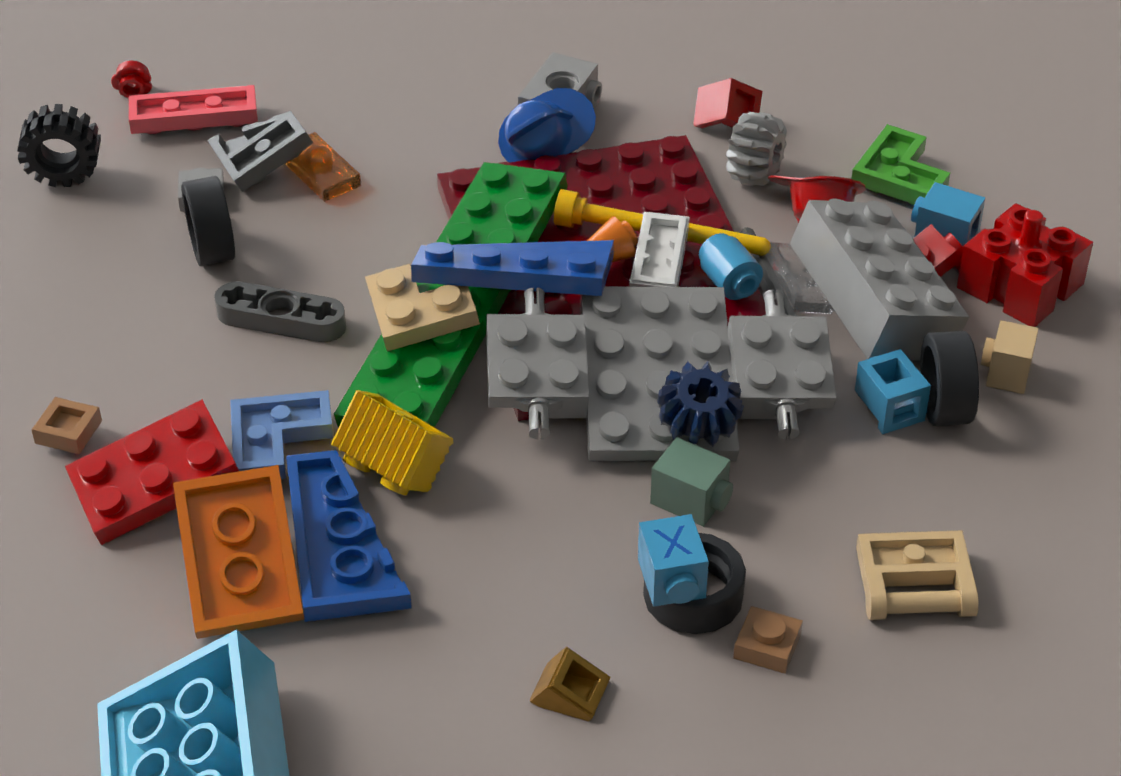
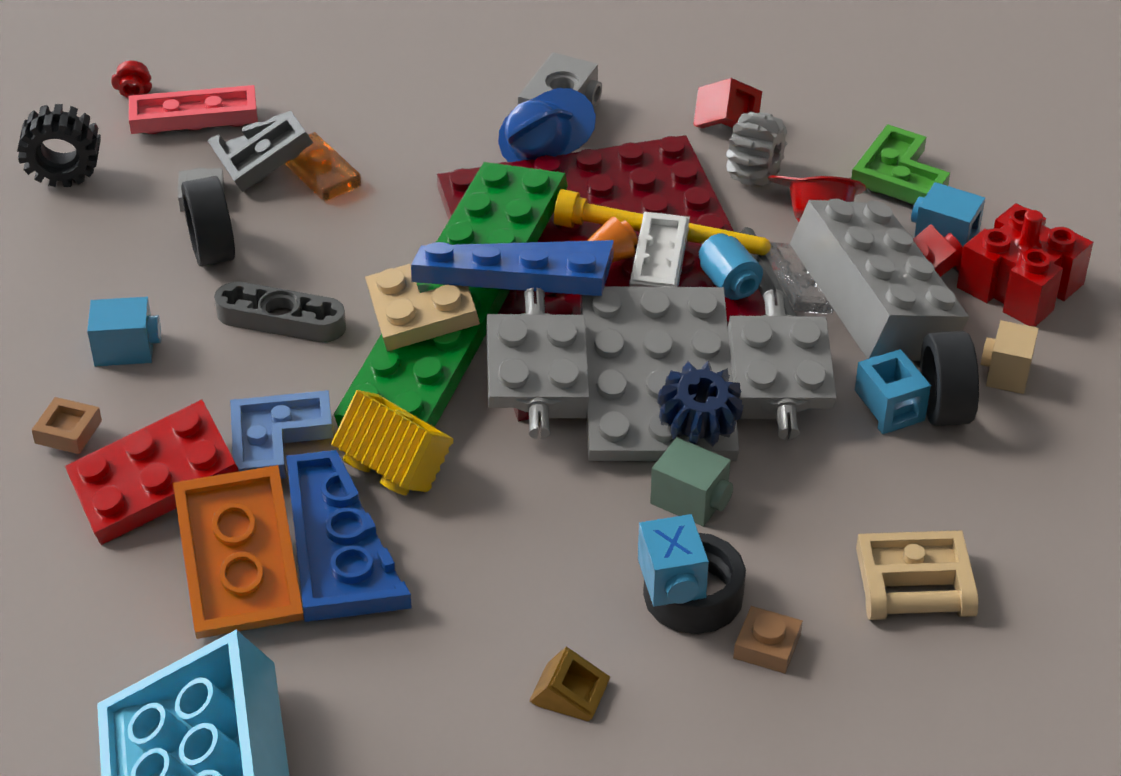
(122, 331): none -> dark azure brick

